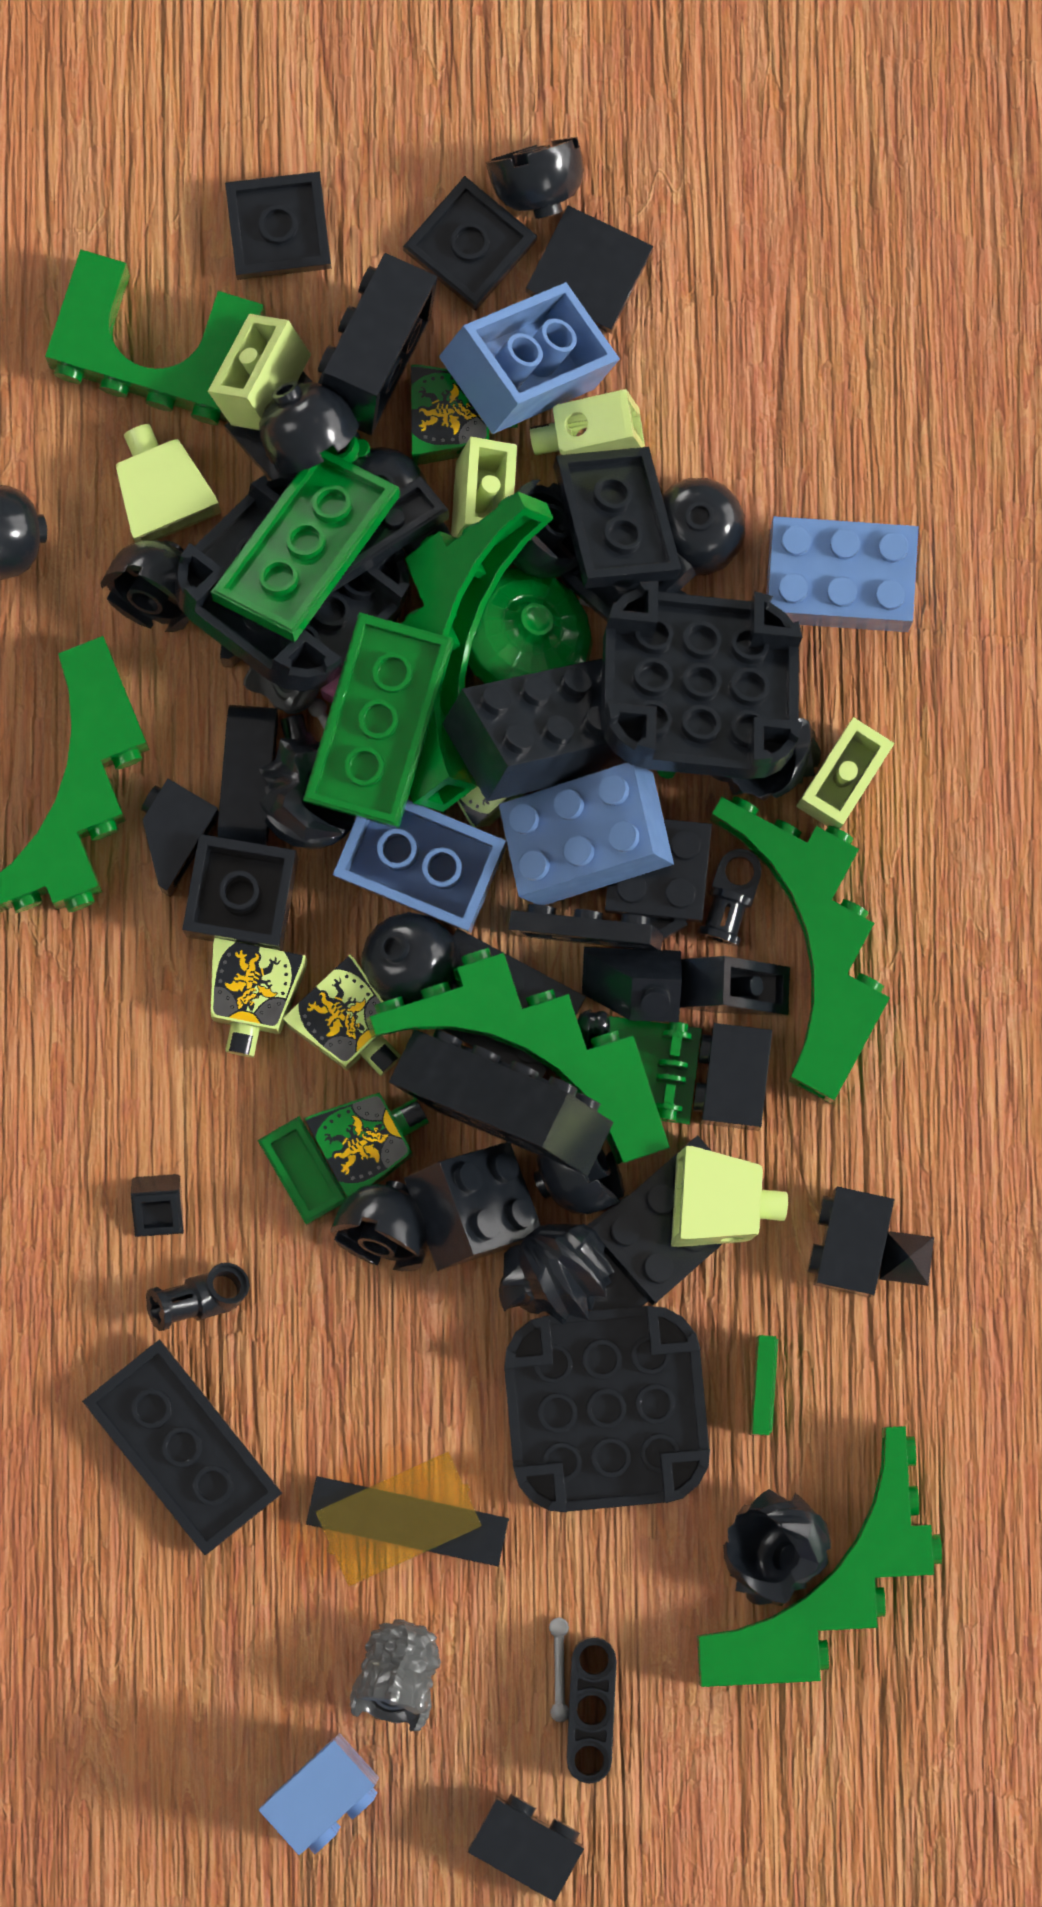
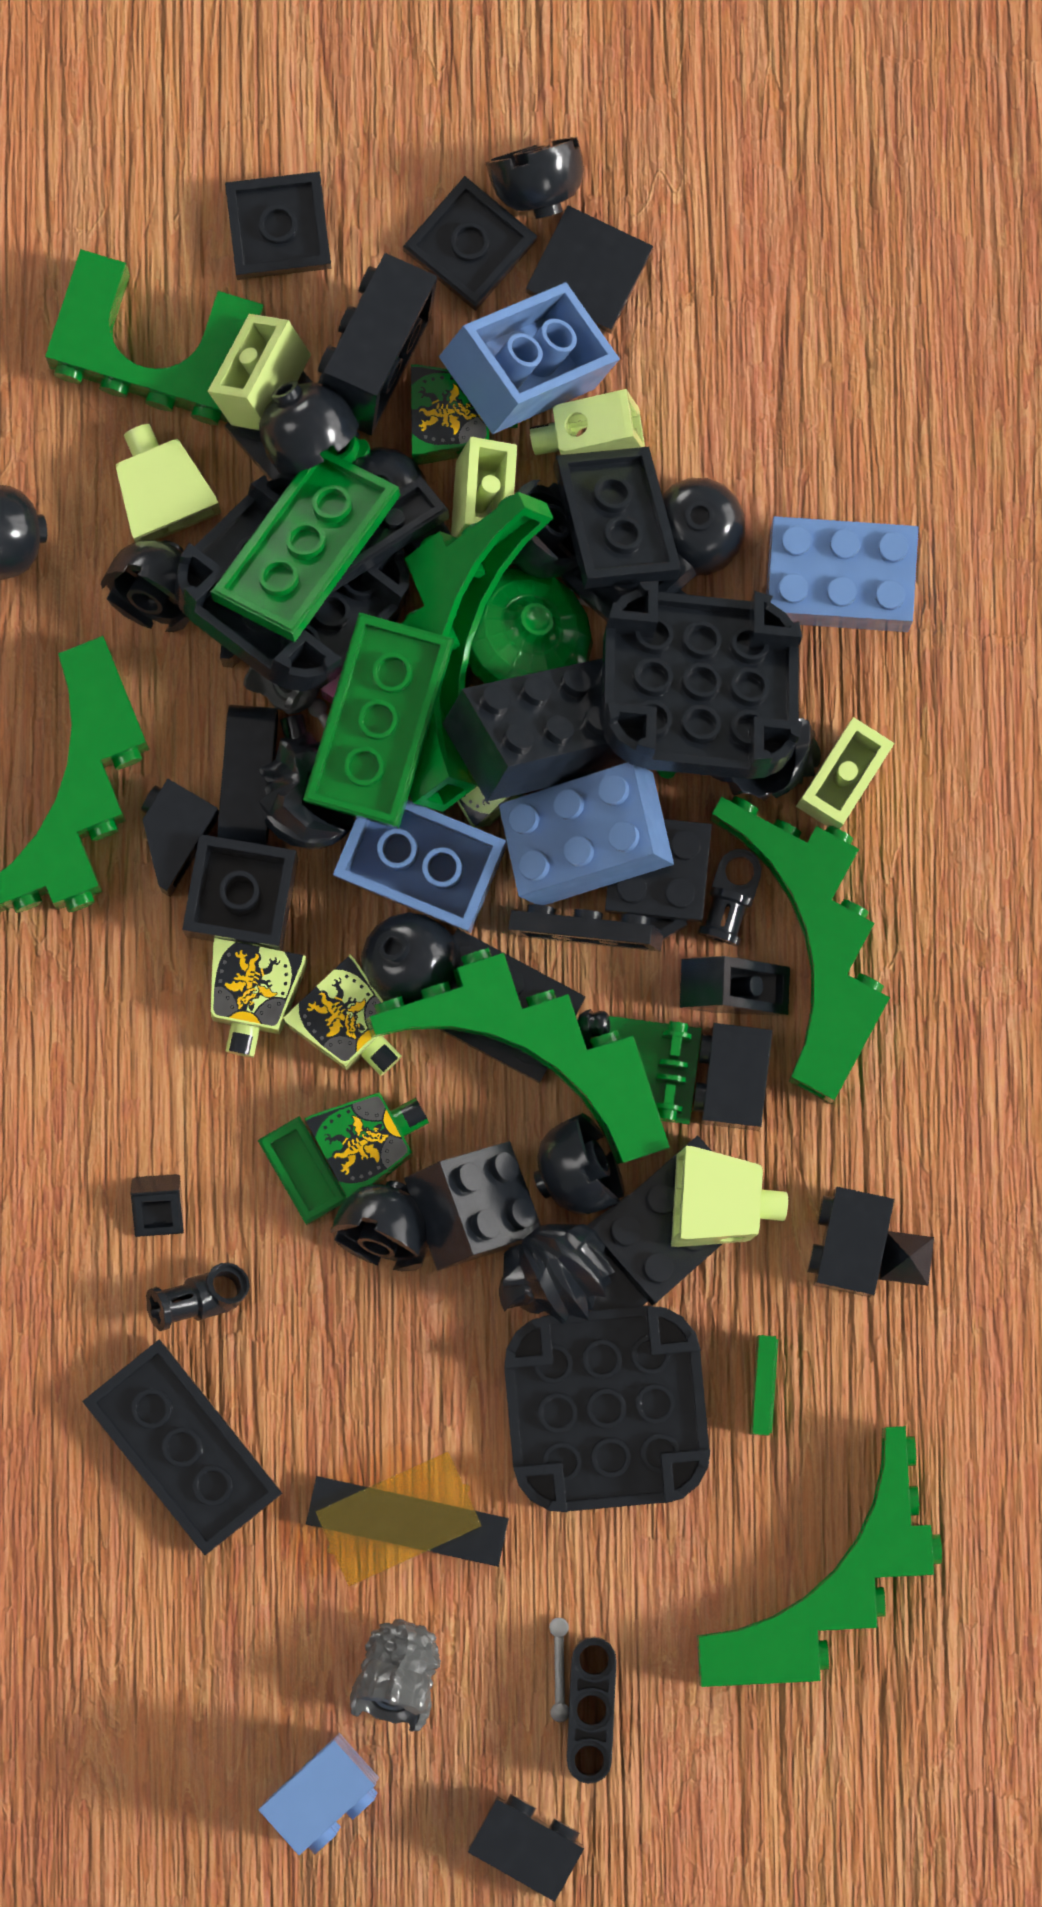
(502, 1099): black brick -> none
(634, 982): black slope -> none
(776, 1548): black hair -> none

